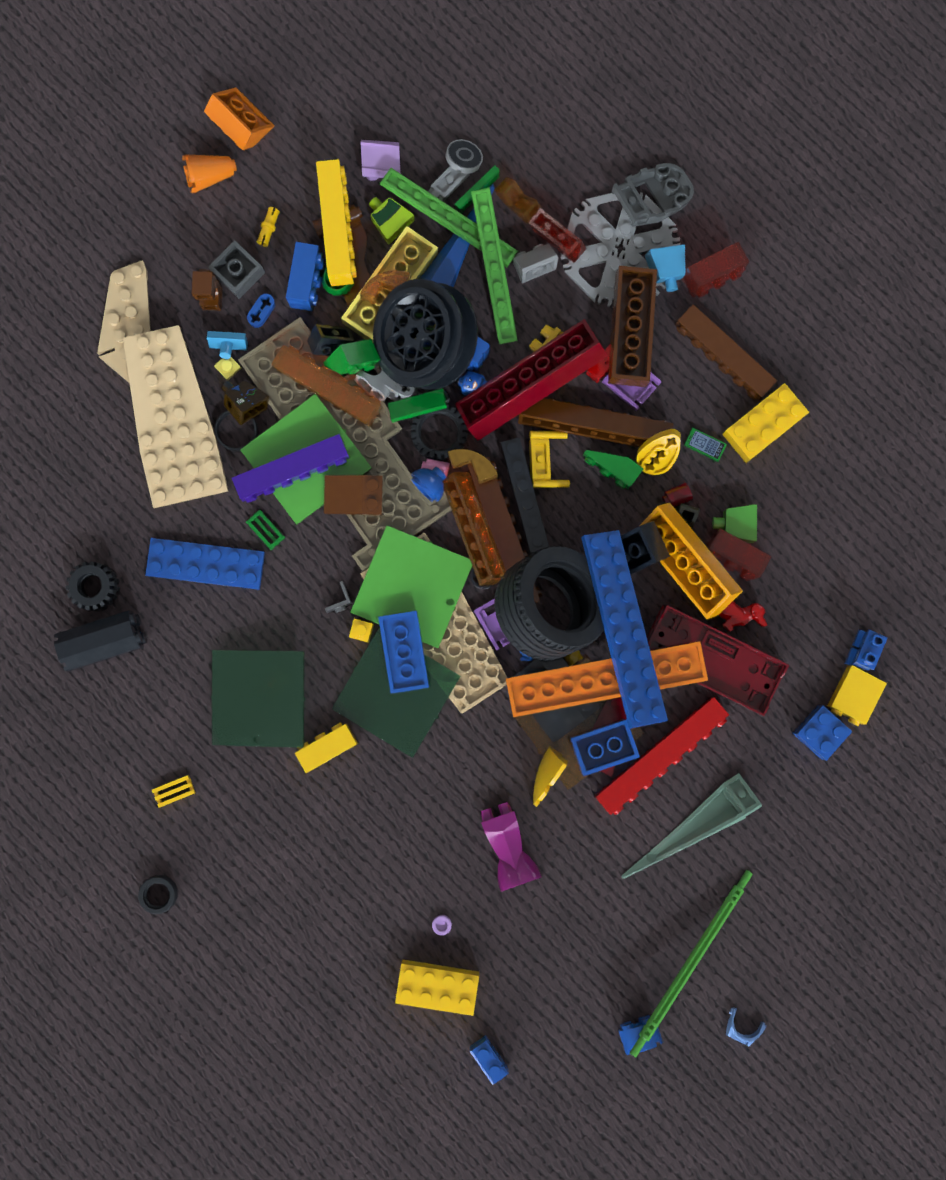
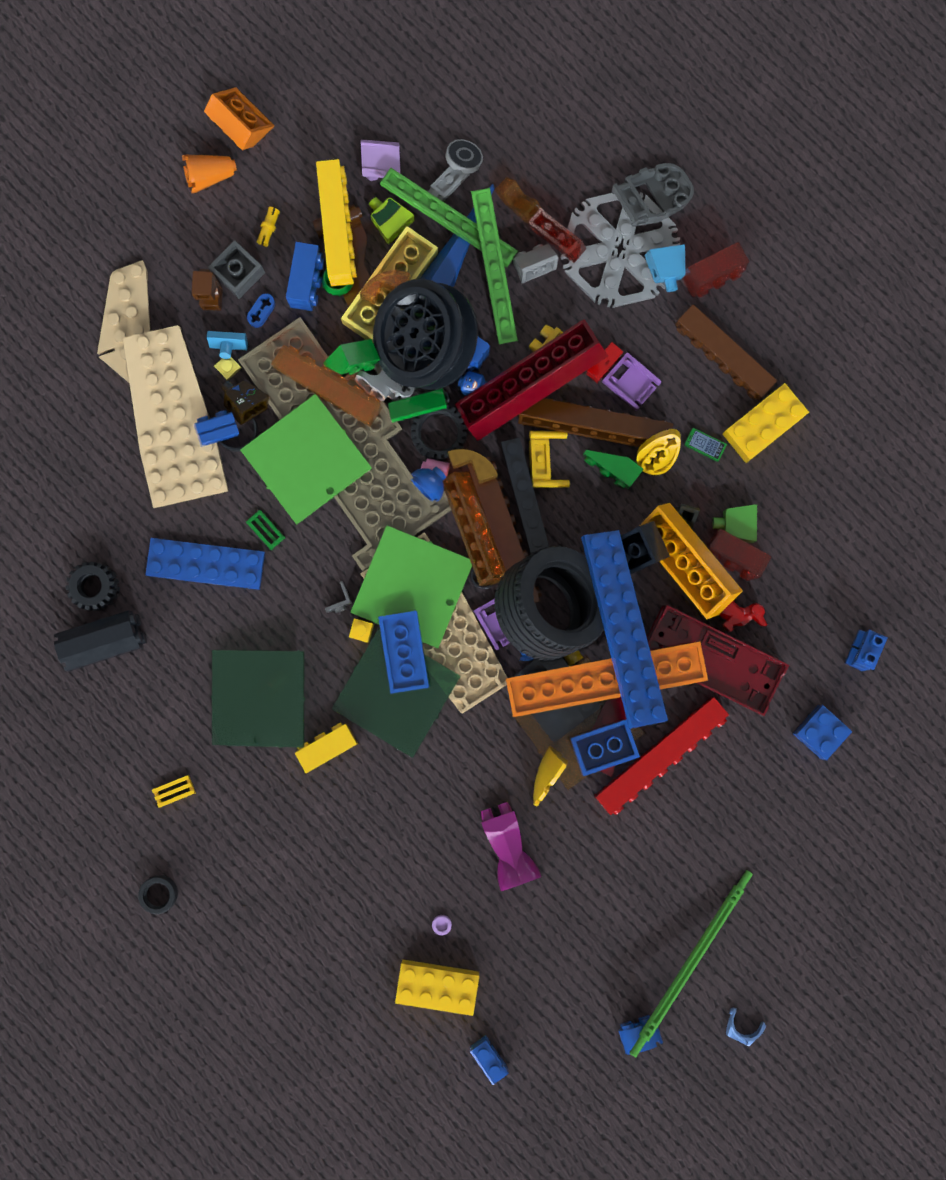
(216, 428): none -> blue brick
(290, 468): dark purple brick -> none
(327, 338): black brick -> none
(353, 494): reddish brown slope -> none
(485, 182): green tile -> none
(632, 326): reddish brown brick -> none
(678, 495): dark red brick -> none
(722, 809): sand green plate -> none
(856, 695): yellow brick -> none

